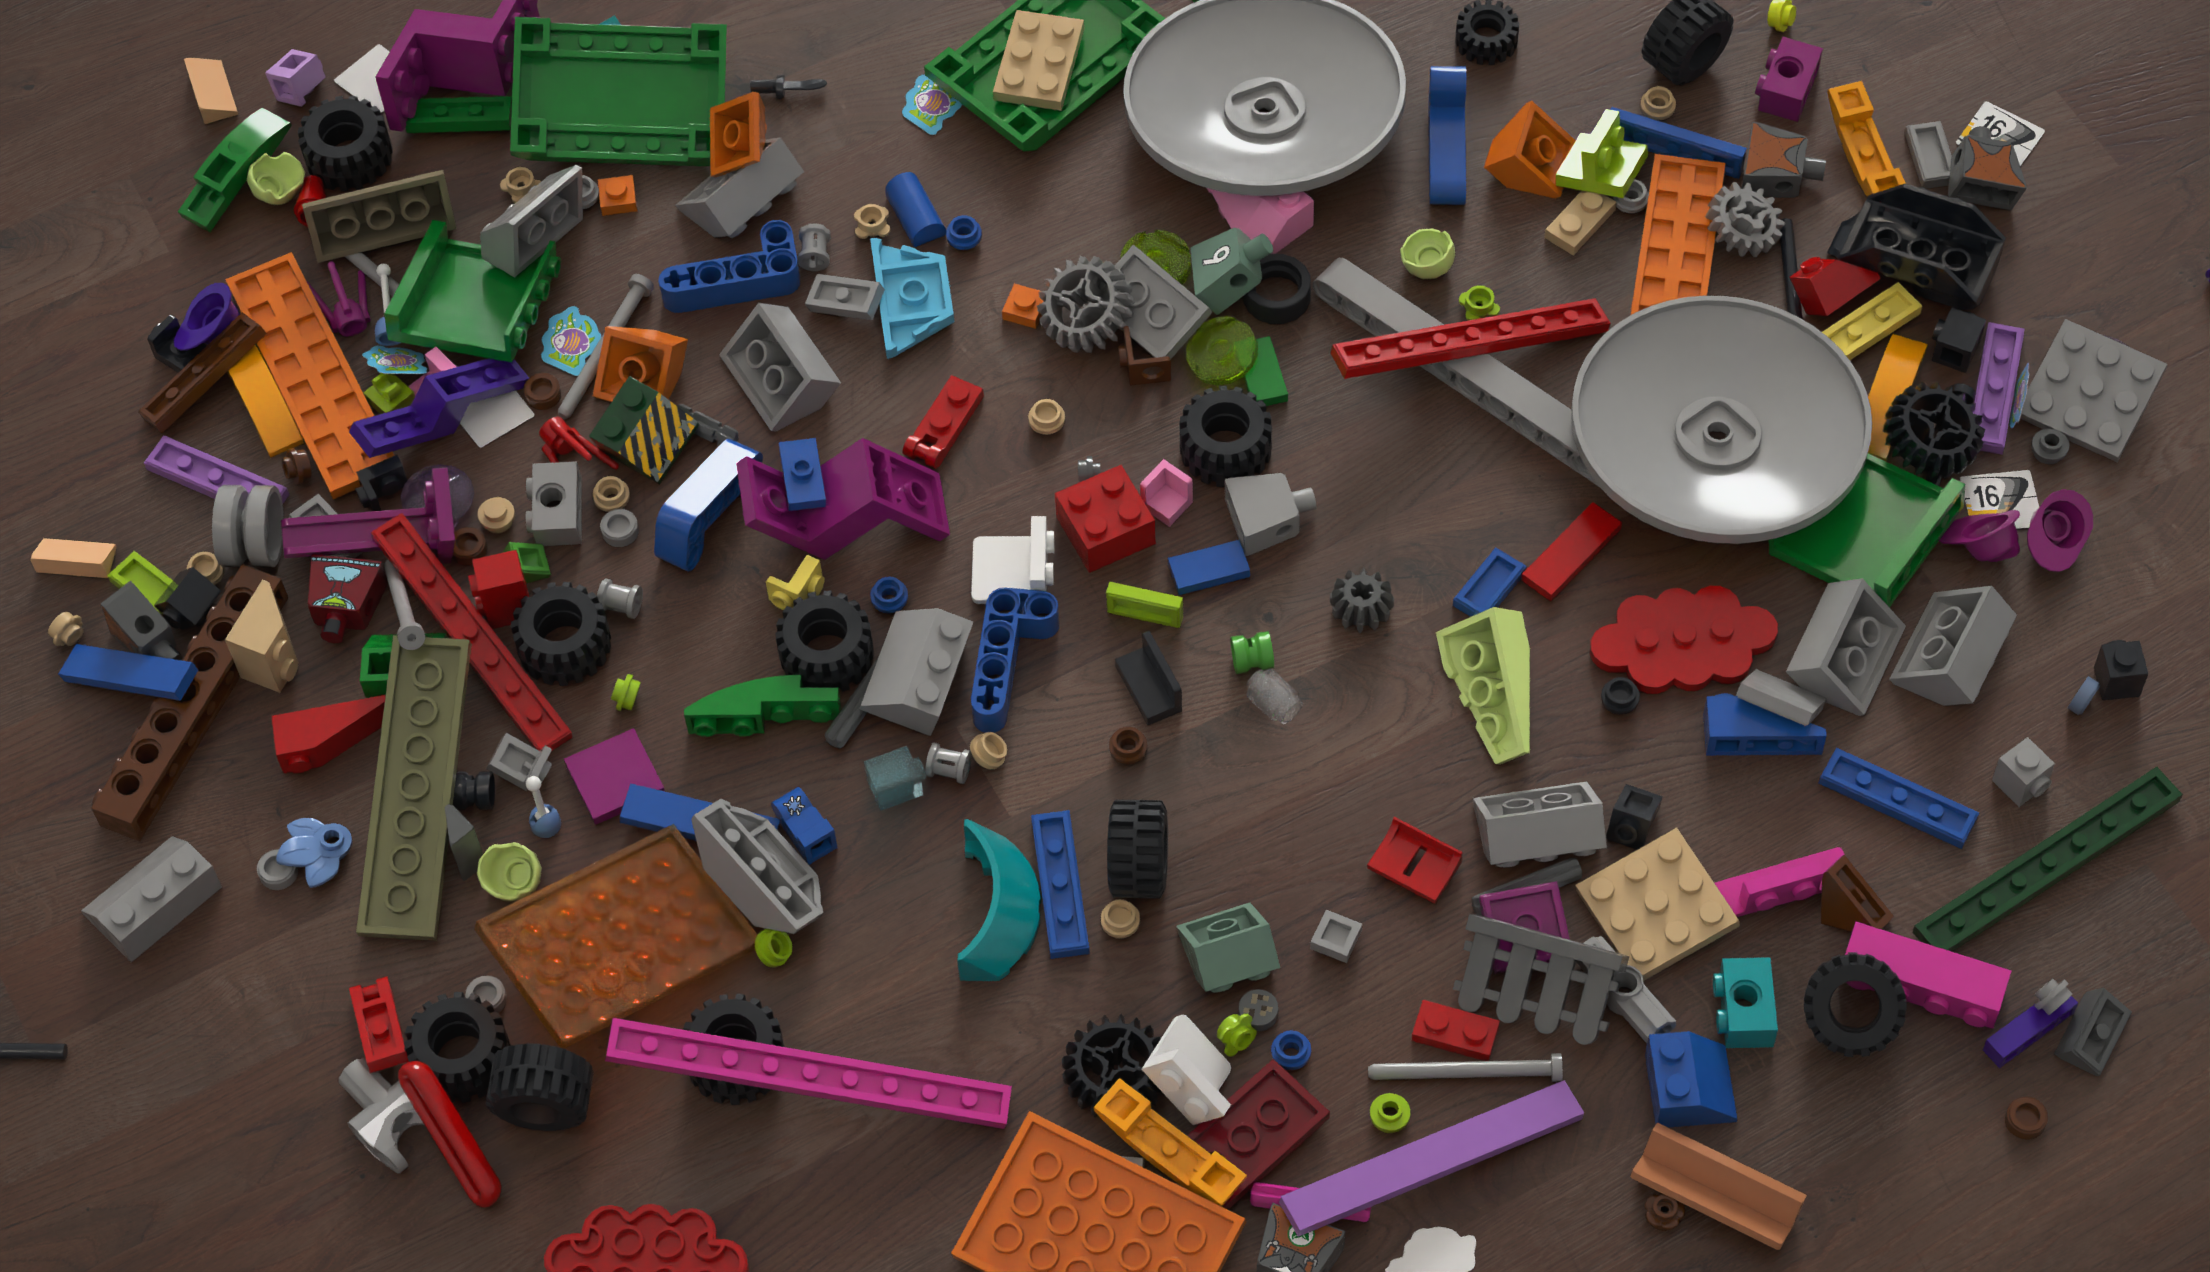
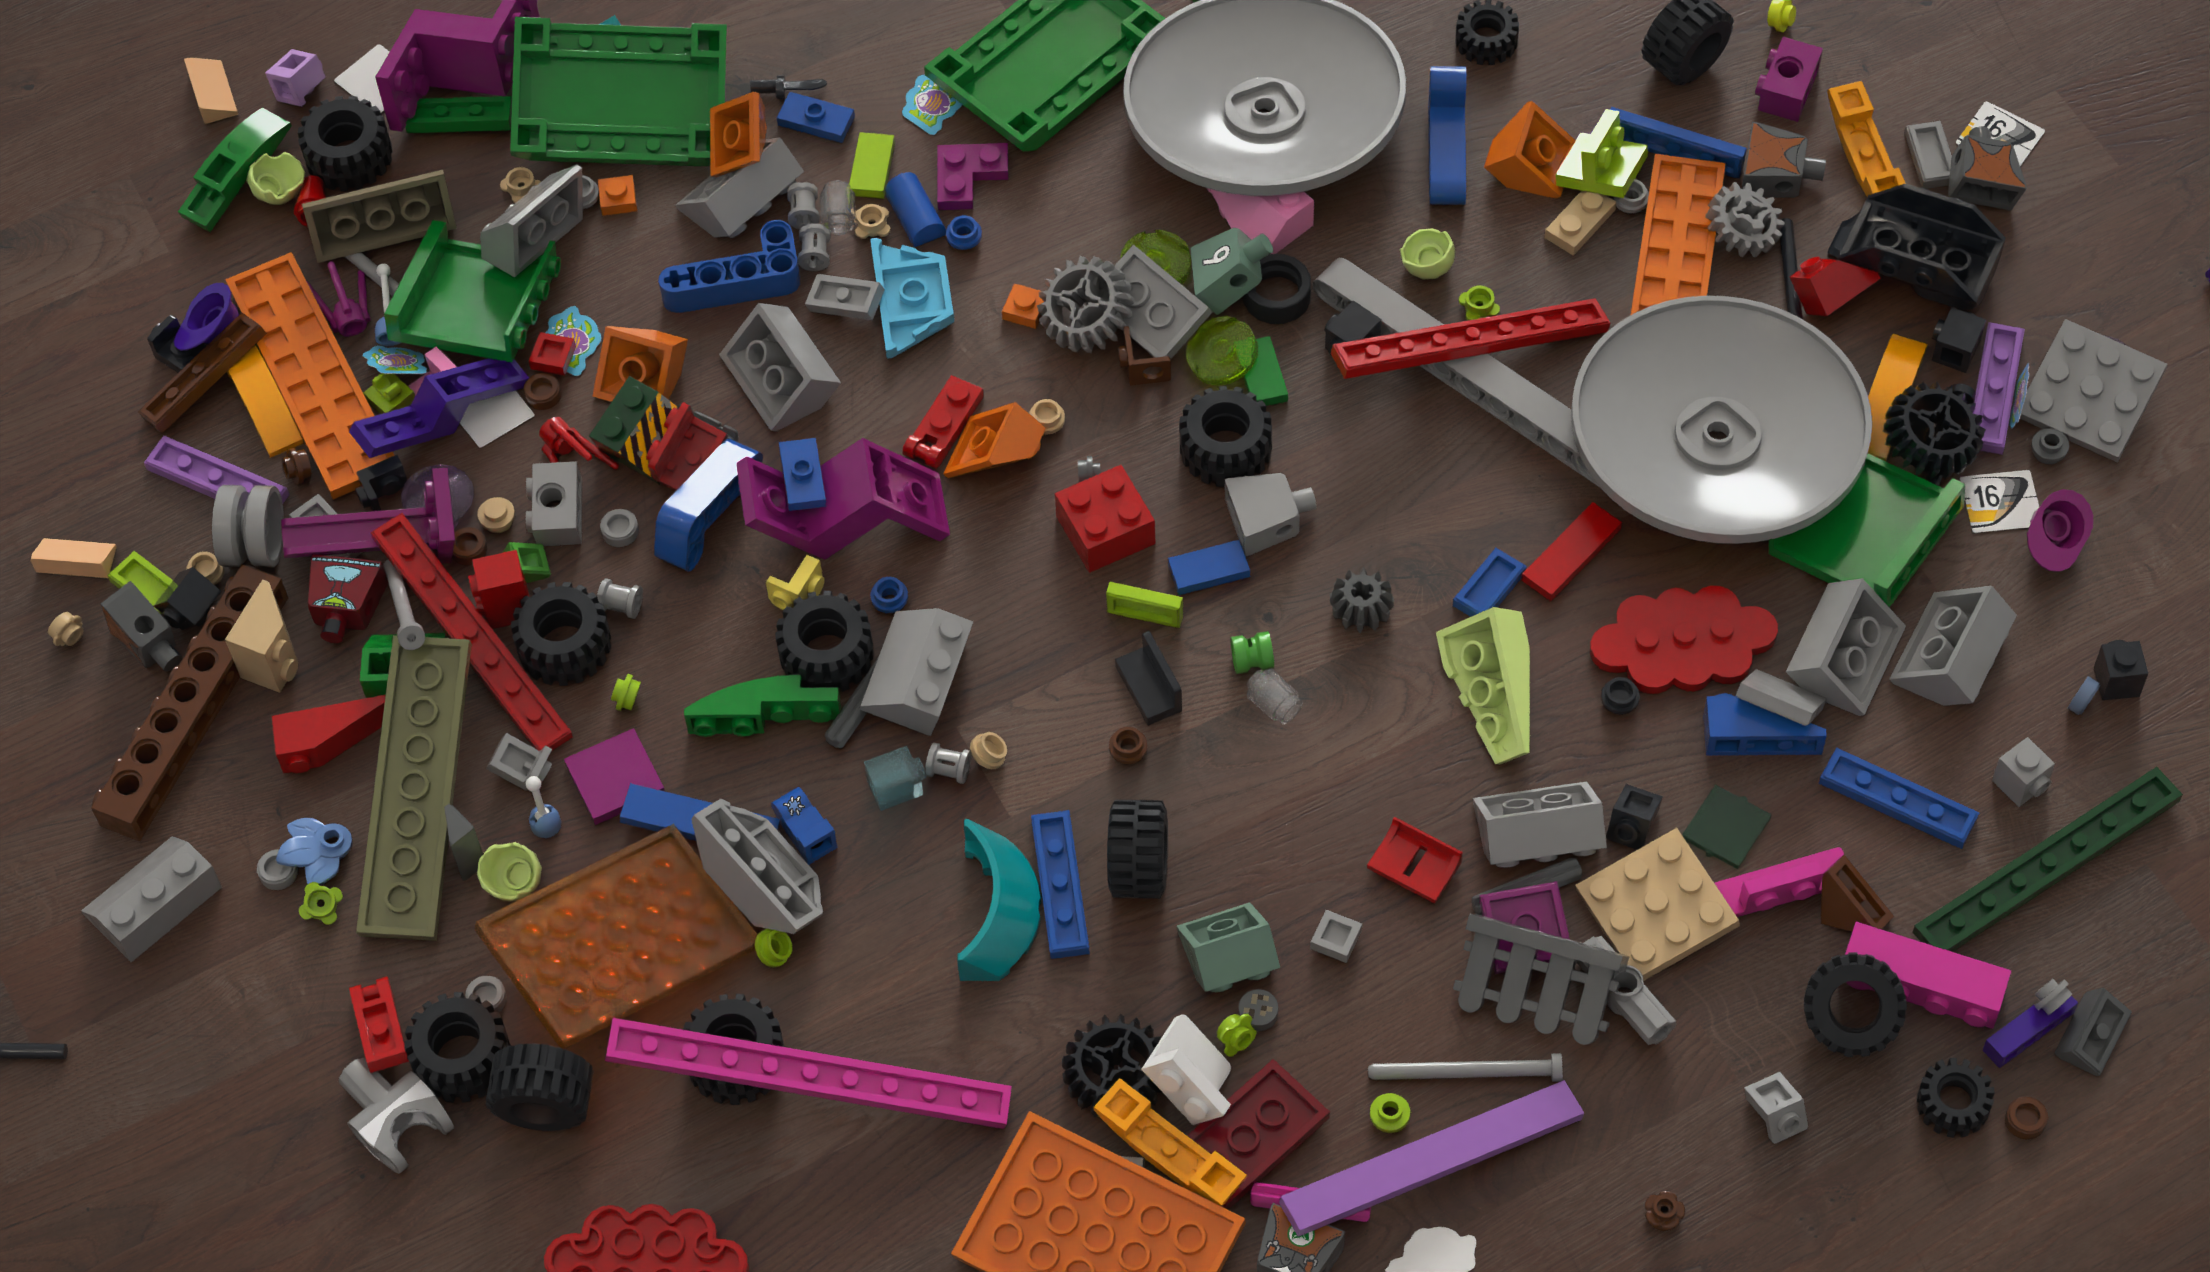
(128, 672): blue tile -> none
(313, 895): none -> lime plate
(450, 1133): red piece -> none
(474, 790): black wheel -> none
(552, 353): none -> red plate
(608, 486): tan plate -> none
(639, 287): light grey bar -> none
(683, 447): none -> red bracket
(803, 208): none -> light grey bush
(815, 117): none -> blue plate
(838, 207): none -> clear brick
(872, 164): none -> lime tile
(963, 164): none -> magenta plate
(995, 440): none -> orange slope
(1002, 659): blue beam -> none
(1013, 561): white bracket -> none
(1038, 60): tan plate -> none
(1120, 919): tan plate -> none
(1167, 492): bright pink panel -> none
(1294, 1040): blue plate -> none
(1350, 325): none -> black brick
(1455, 1030): red plate -> none
(1658, 96): tan plate -> none
(1689, 1080): blue slope -> none
(1719, 1186): nougat panel -> none
(1726, 826): none -> clear green piece
(1751, 981): teal brick -> none
(1778, 1106): none -> light grey bracket
(1874, 320): light yellow plate -> none
(1962, 1077): none -> black tyre
(1986, 535): magenta piece -> none

